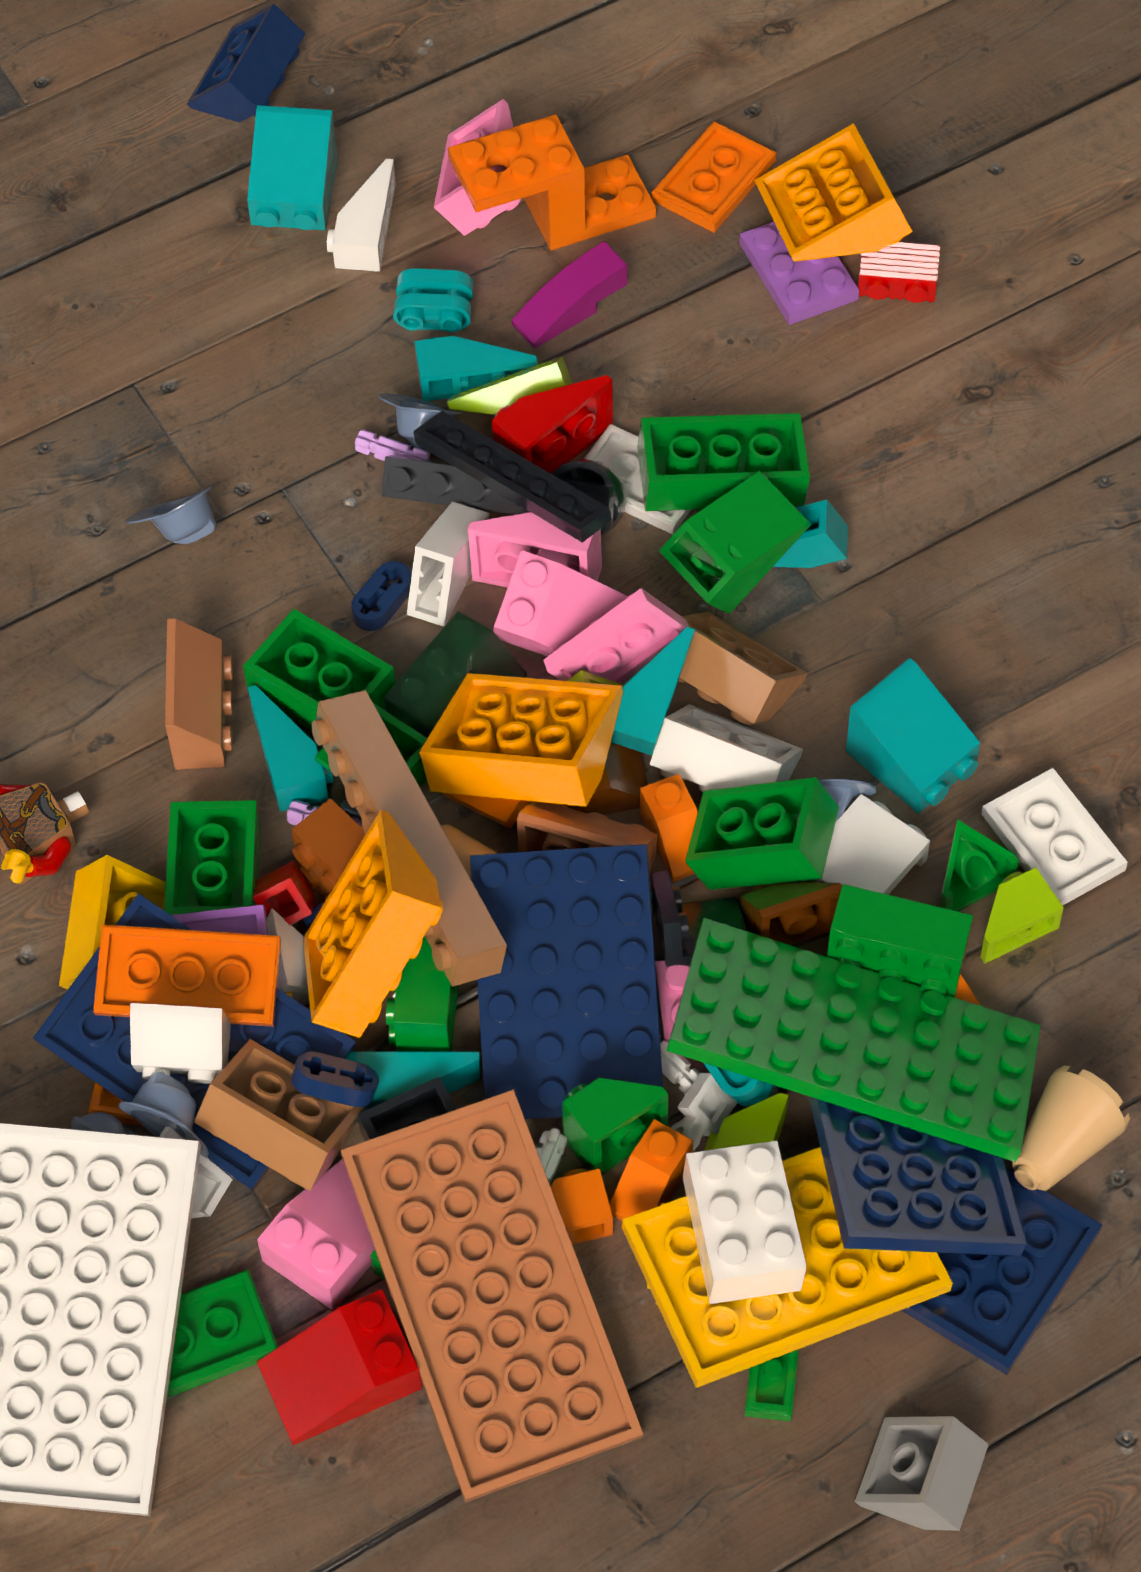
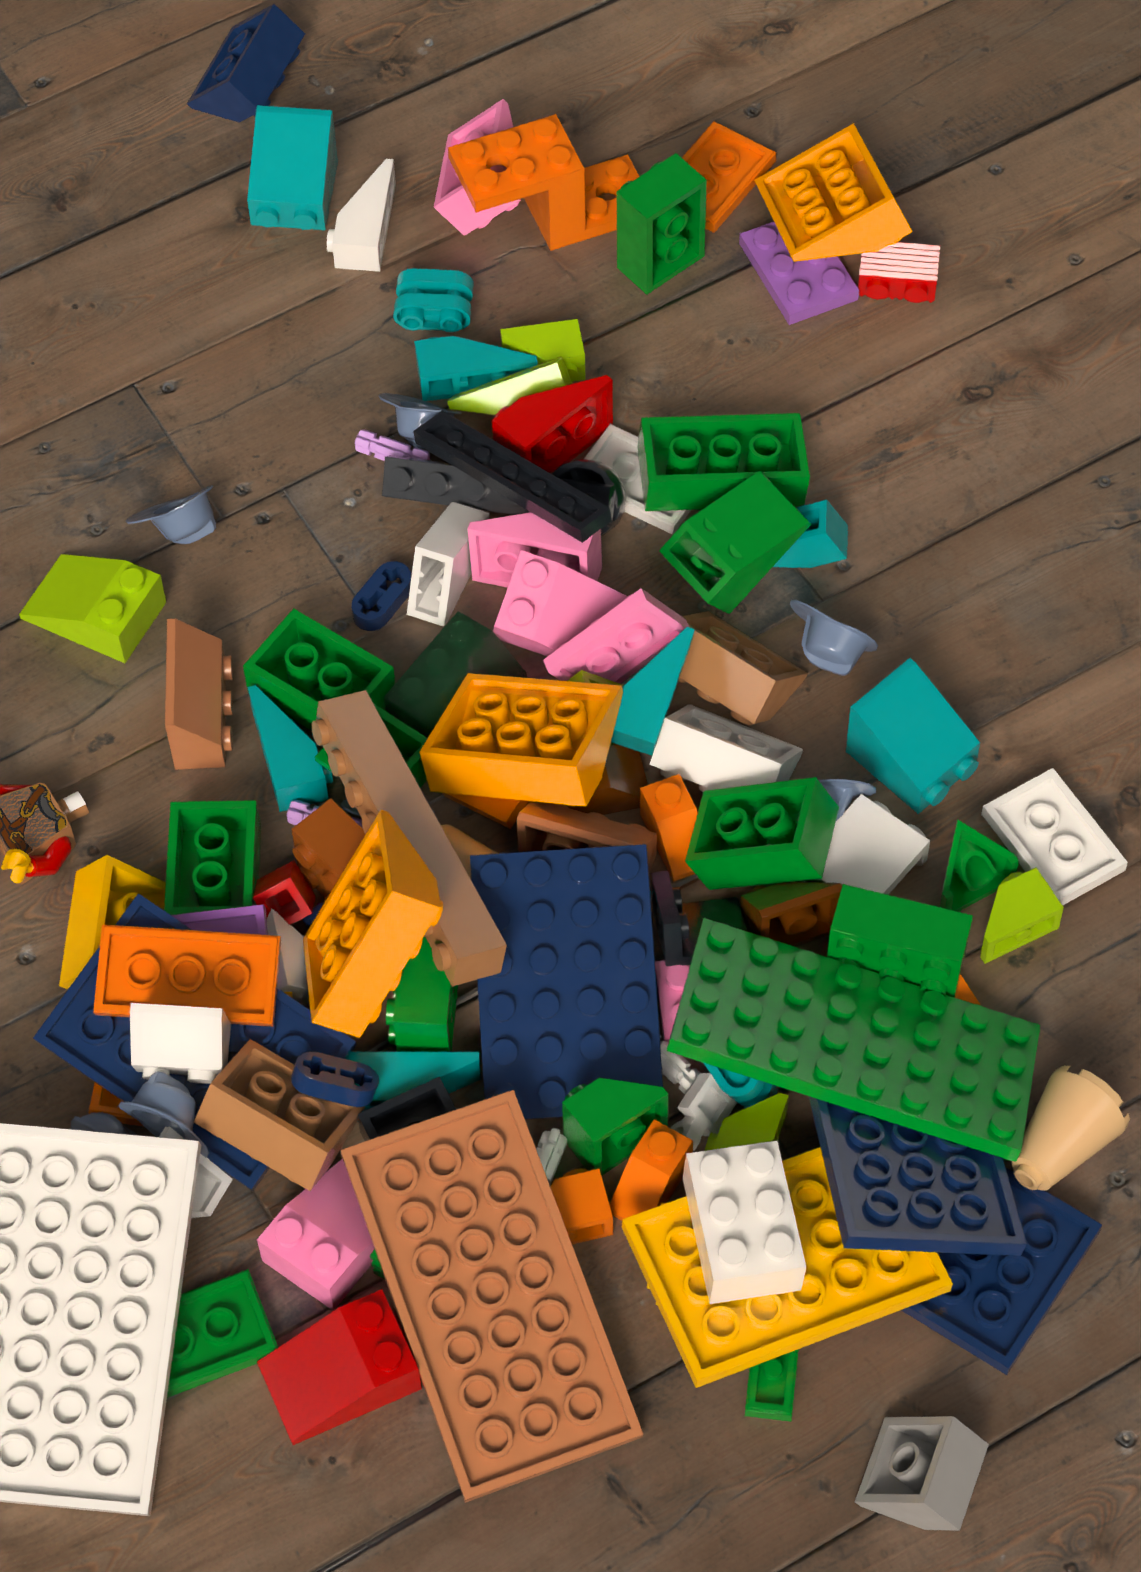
(97, 603): none -> lime slope
(550, 342): none -> lime slope
(571, 295): magenta slope -> none
(661, 223): none -> green brick
(829, 642): none -> sand blue piece

